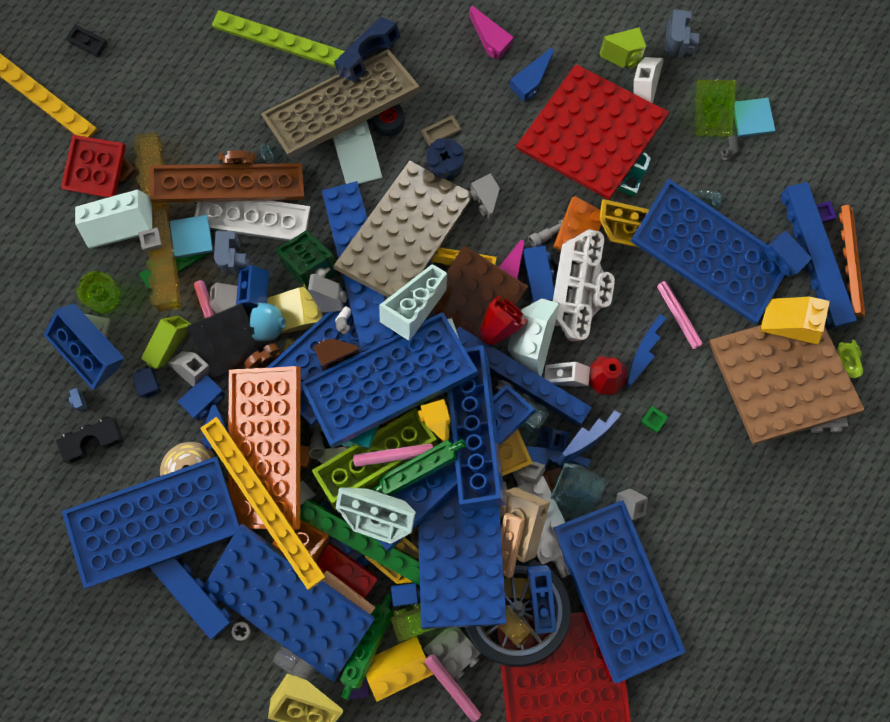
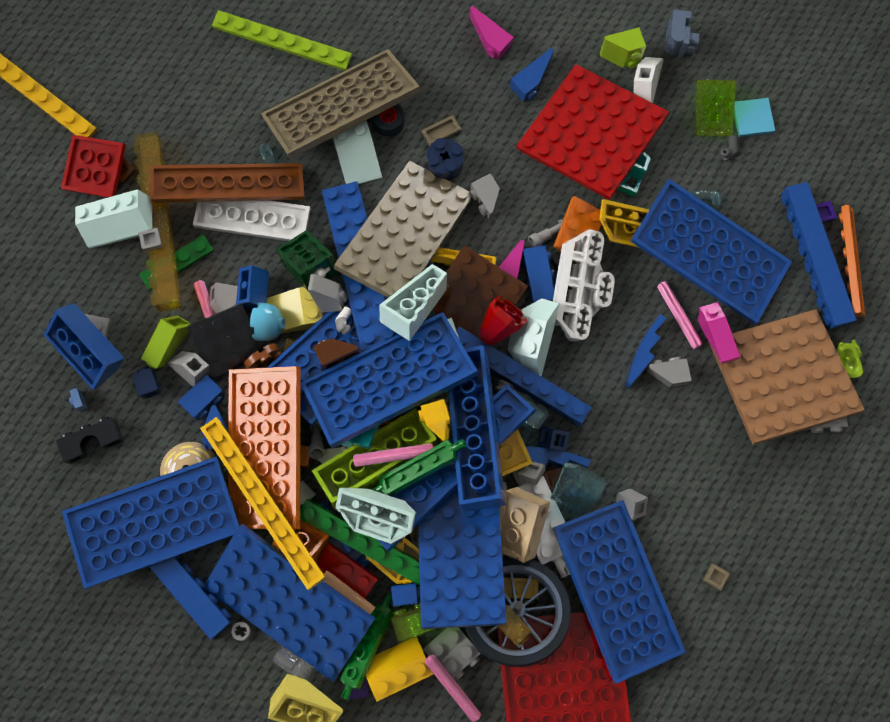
(86, 40): black plate -> none
(89, 294): clear neon green brick -> none
(191, 236): medium azure tile -> none
(226, 255): sand blue hips -> none
(237, 157): dark orange plate -> none
(379, 35): dark blue arch -> none
(510, 541): light nougat tile -> none
(541, 598): blue slope -> none
(568, 374): white slope -> none
(587, 439): slope -> none
(607, 375): red cone -> none
(654, 419): green plate -> none
(671, 373): none -> light grey slope
(716, 577): none -> dark tan tile
(718, 332): none -> dark pink slope
(787, 254): blue brick -> none
(796, 318): yellow slope -> none

